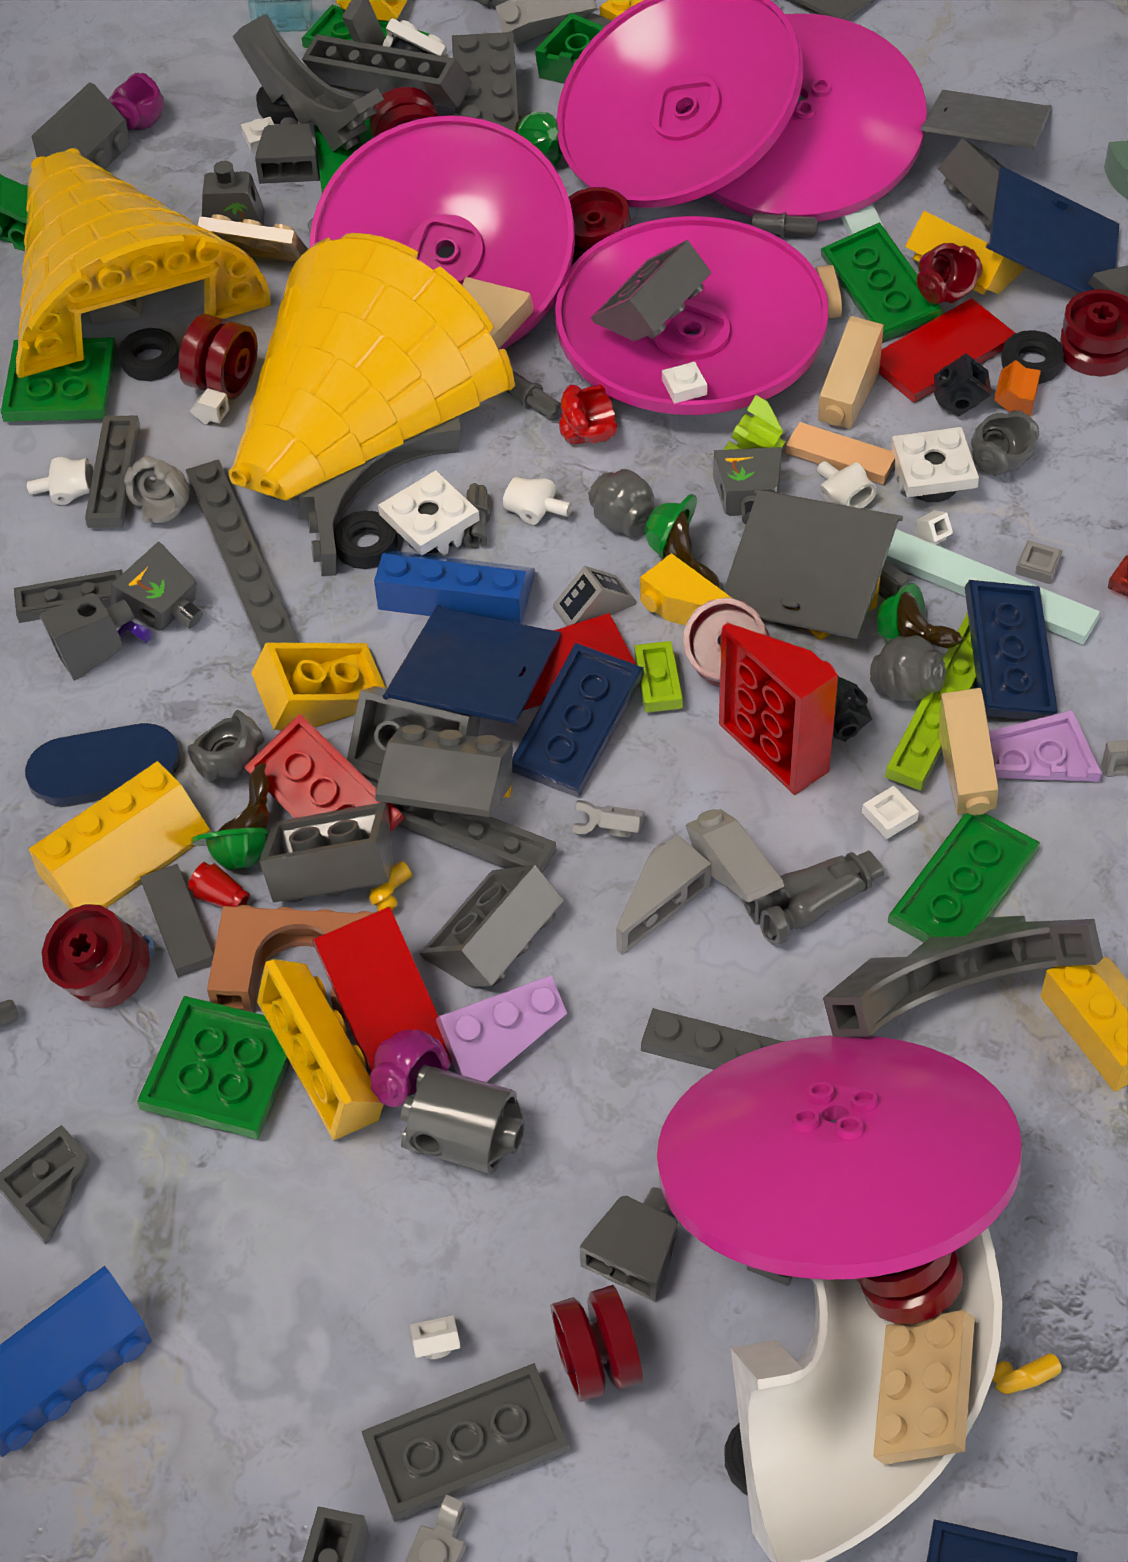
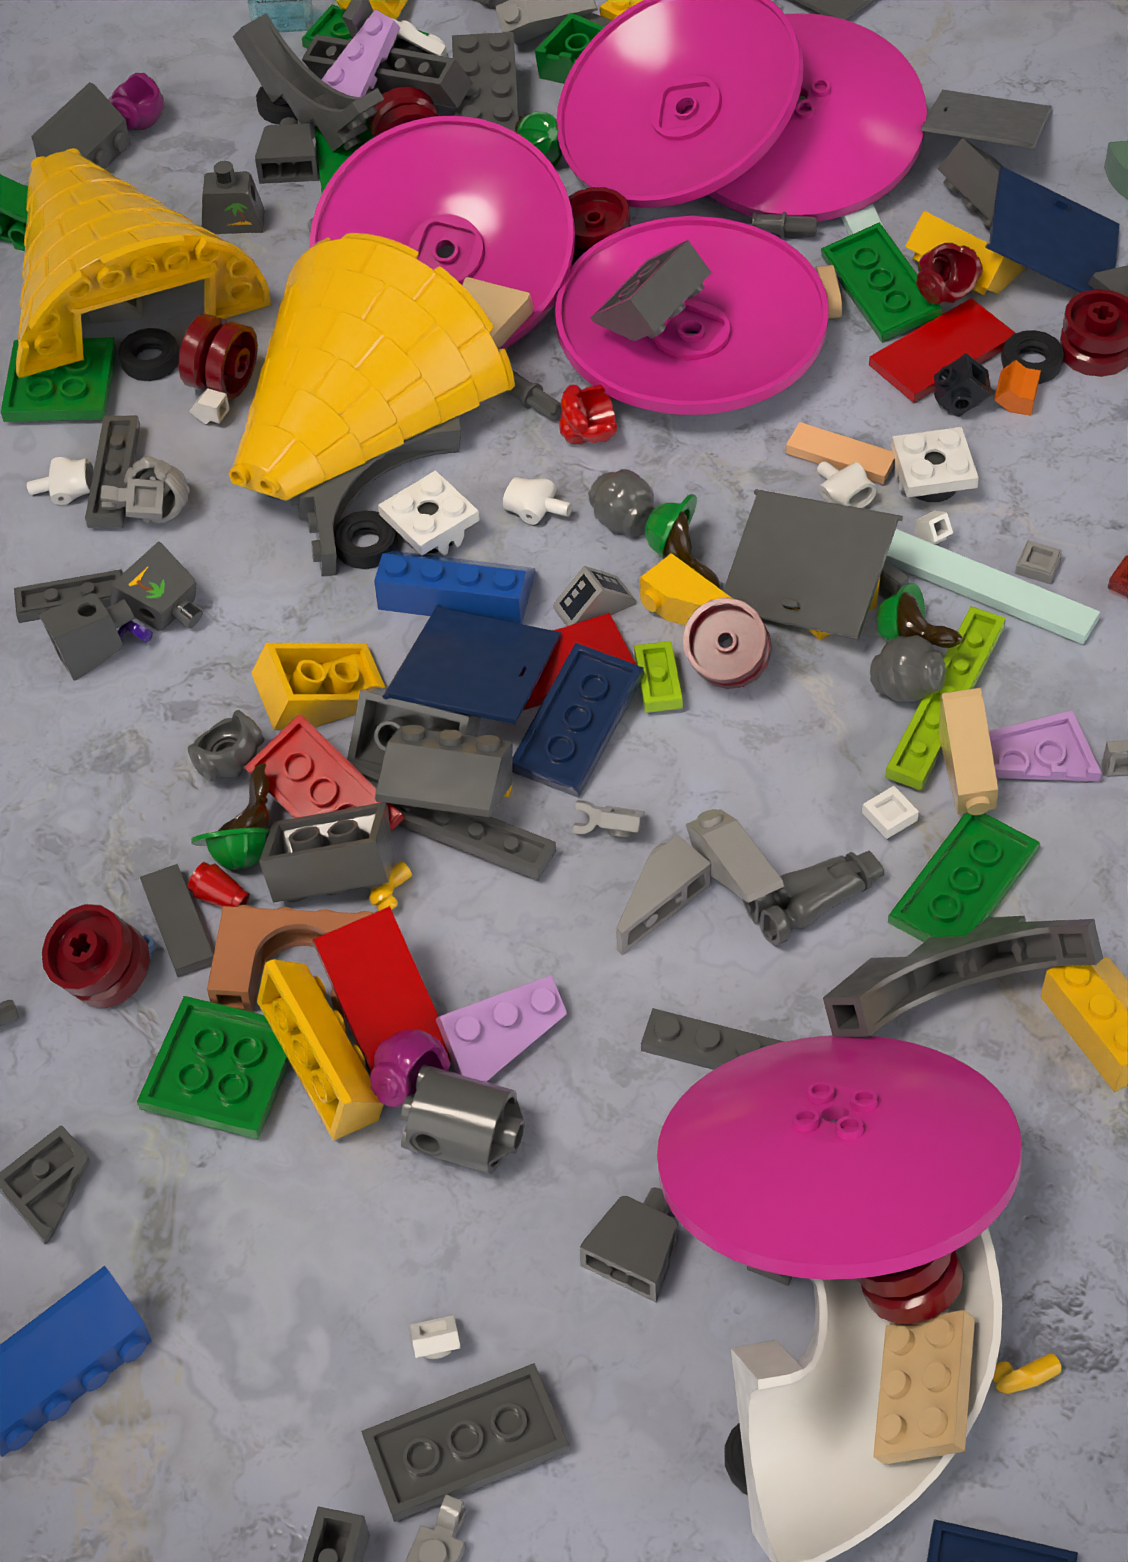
(97, 762): dark blue tile -> none
(119, 840): yellow slope -> none
(141, 498): none -> light grey plate
(240, 555): dark grey plate -> none
(253, 131): white plate -> none
(257, 240): tan plate -> none
(358, 63): none -> lavender wing
(478, 498): dark grey axle -> none
(494, 926): slope -> none
(603, 1341): dark red wheel -> none
(684, 382): white plate -> none
(741, 472): dark grey torso -> none
(757, 431): lime brick -> none
(778, 704): red slope -> none
(850, 710): black brick -> none
(851, 373): tan slope -> none
(1004, 442): dark grey hair -> none
(1010, 649): dark blue tile -> none

